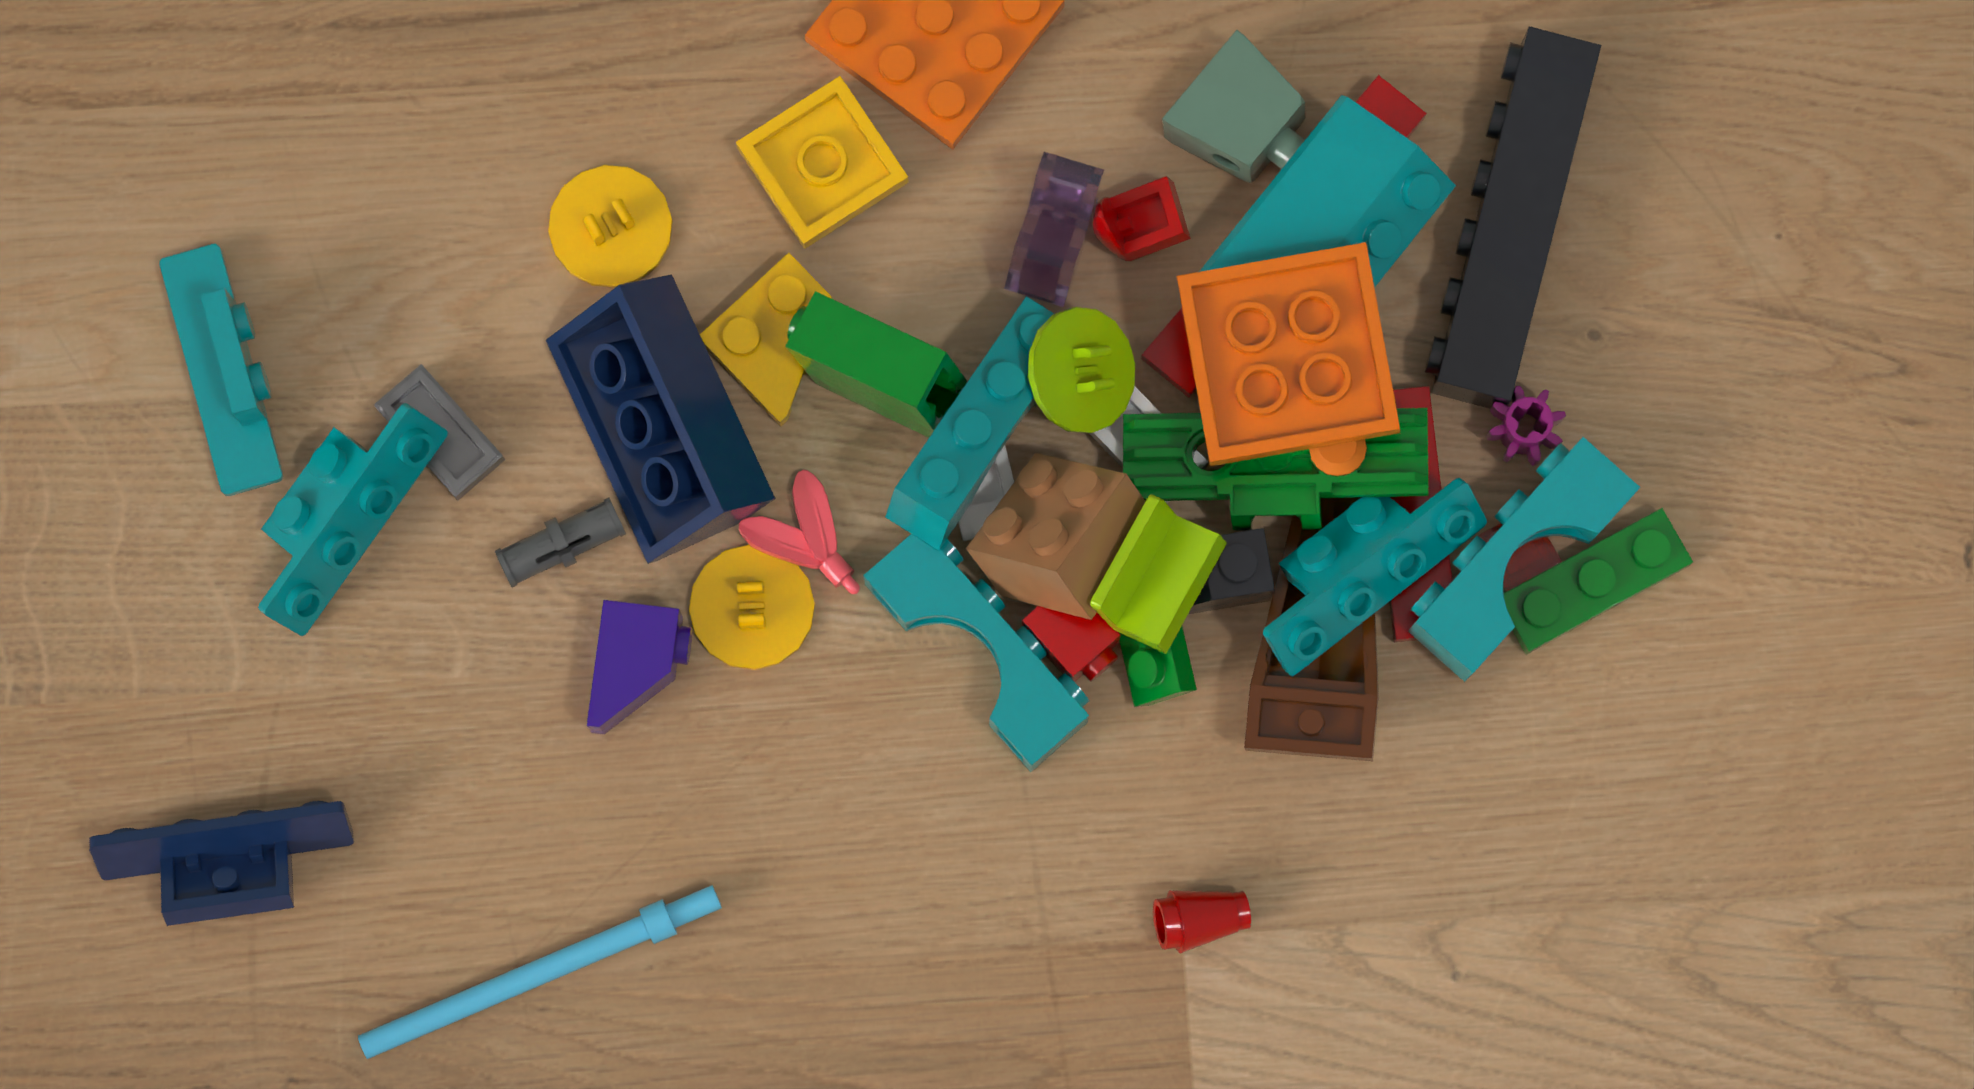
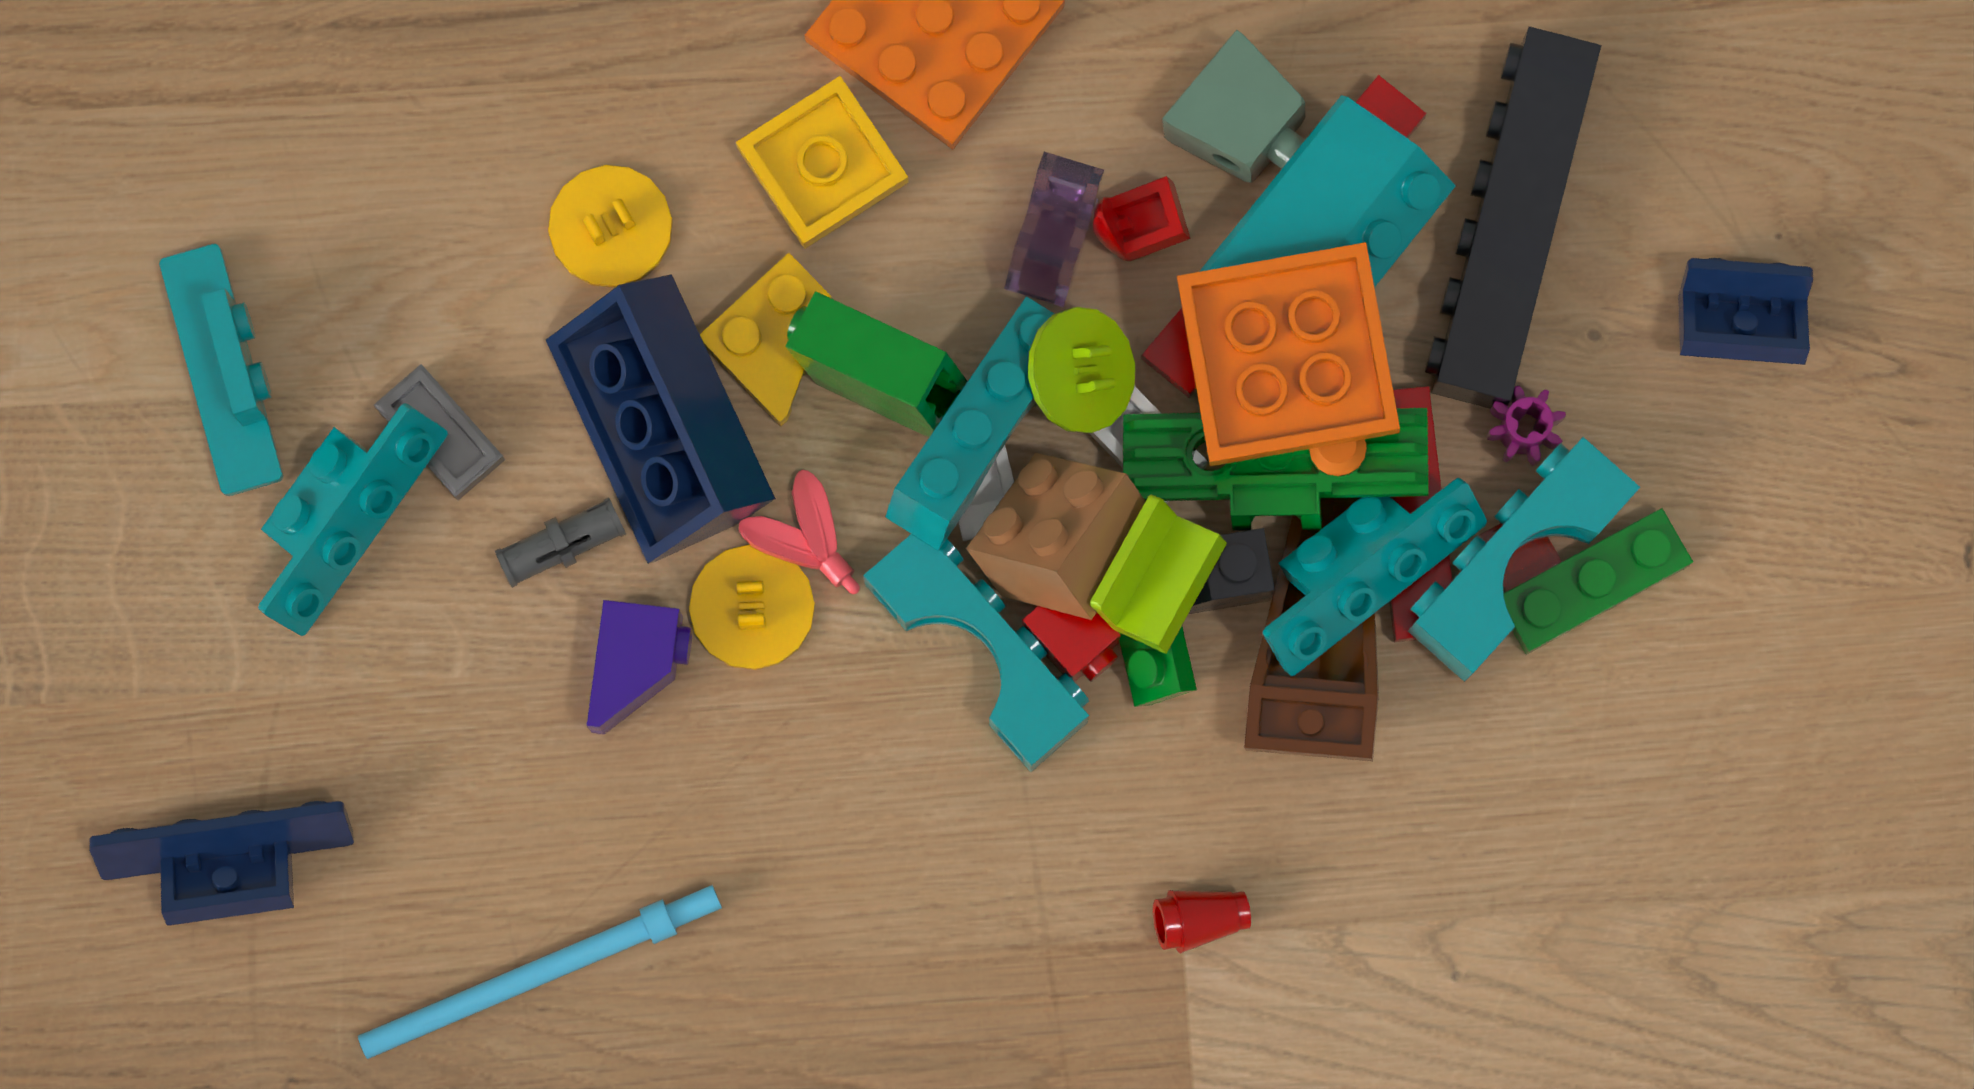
(1745, 311): none -> dark blue bracket

